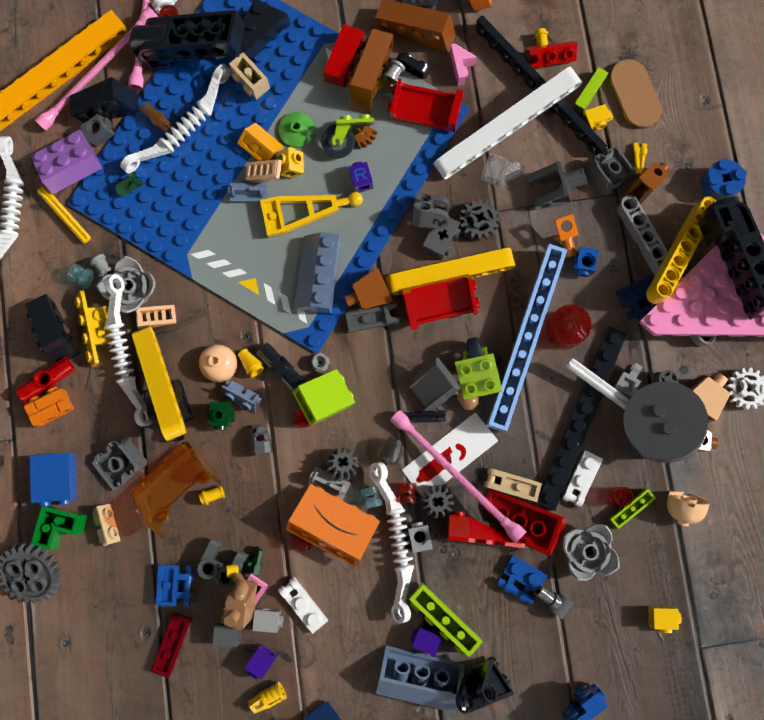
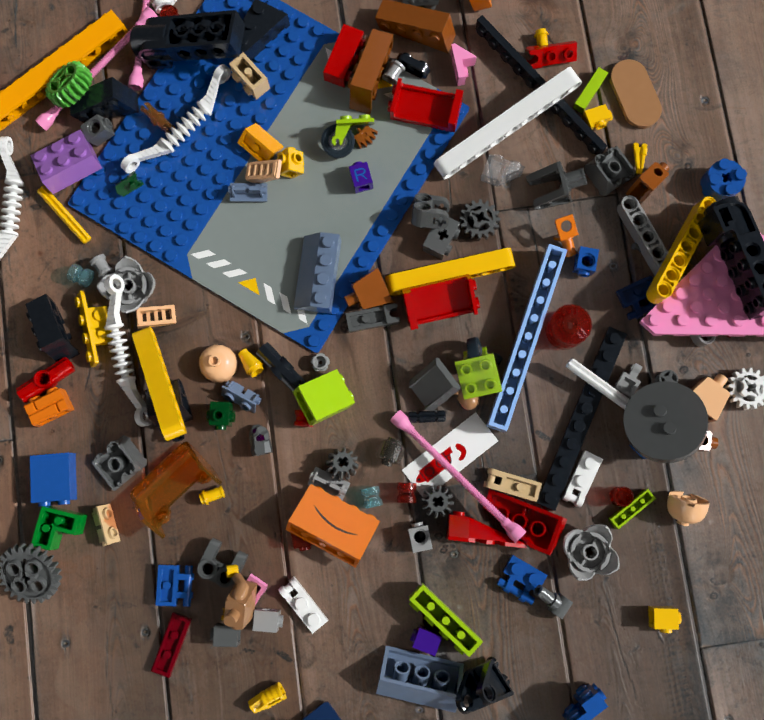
(69, 84): none -> bright green gear
(253, 565): dark green piece -> none
(260, 662): dark purple brick -> none
(274, 219): yellow plate -> none
(301, 136): bright green dish -> none
(404, 570): white piece -> none

